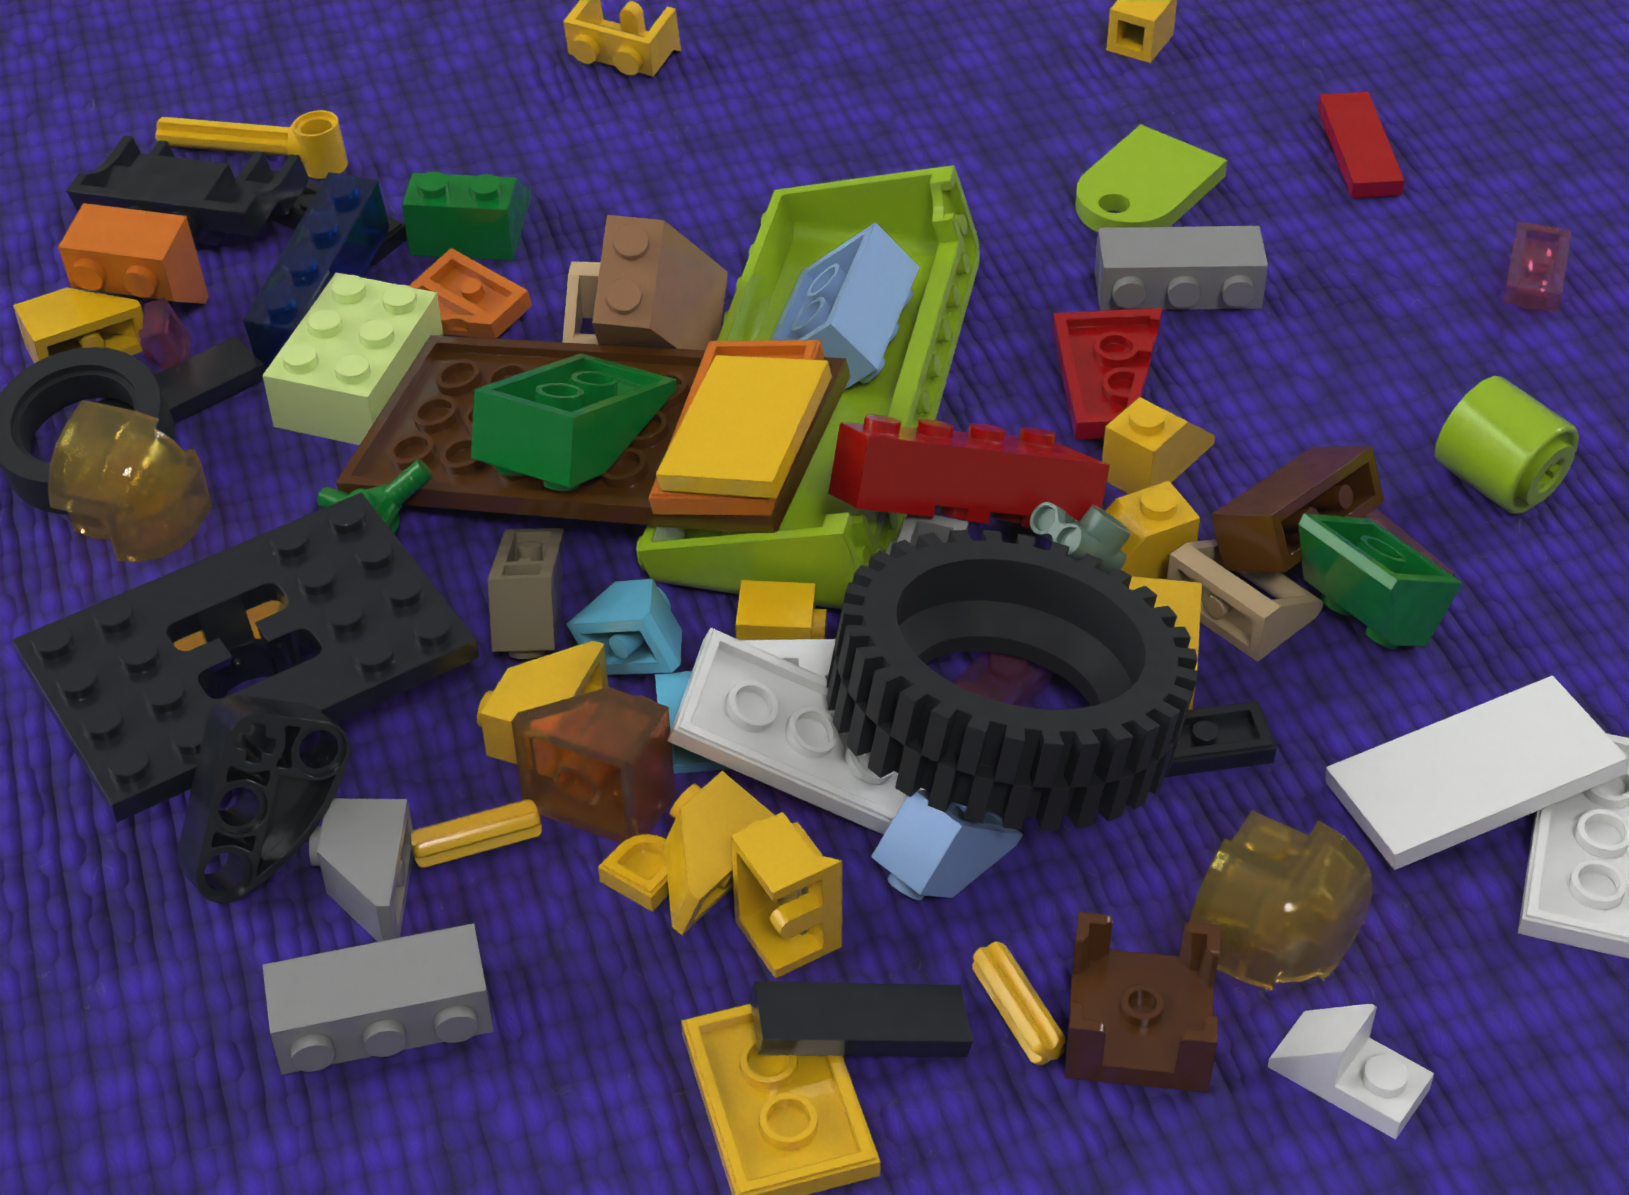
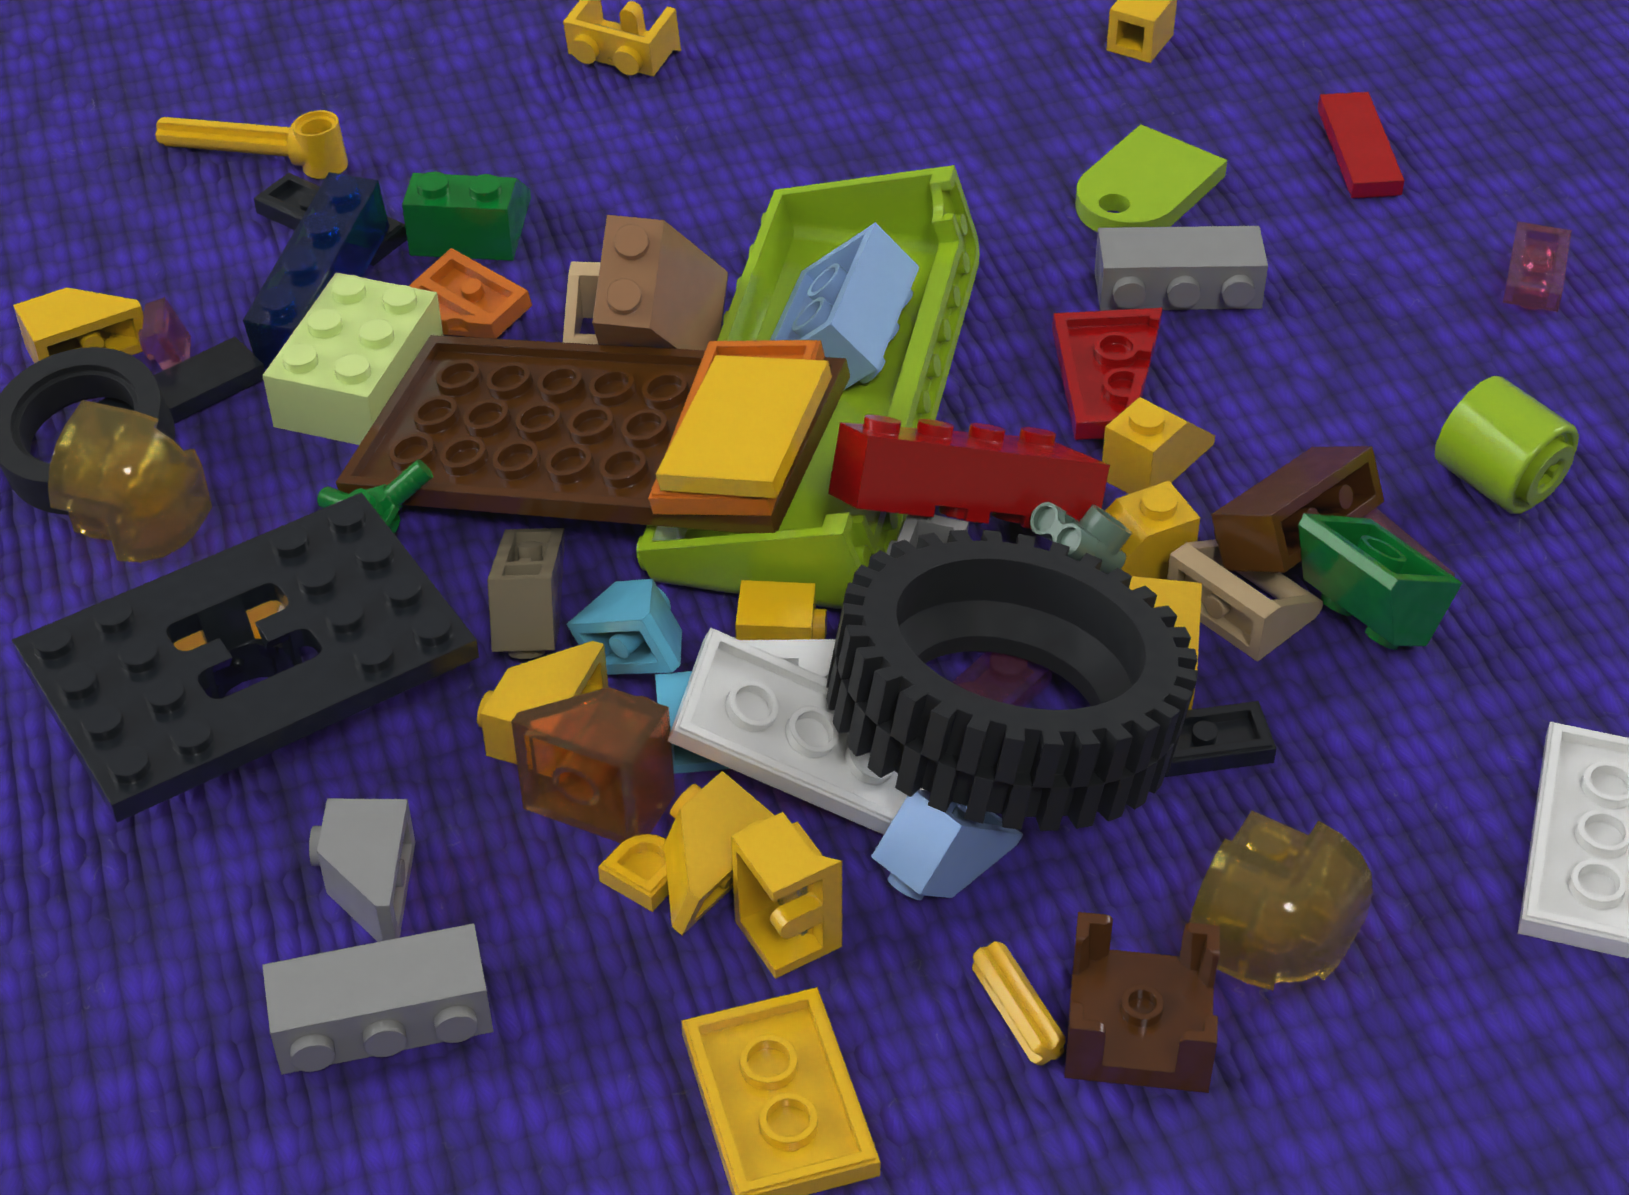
(133, 254): orange slope -> none
(192, 188): black bracket -> none
(280, 798): black beam -> none
(475, 833): yellow axle -> none
(565, 418): green slope -> none
(860, 1019): black tile -> none
(1339, 1062): white slope -> none
(1475, 771): white tile -> none

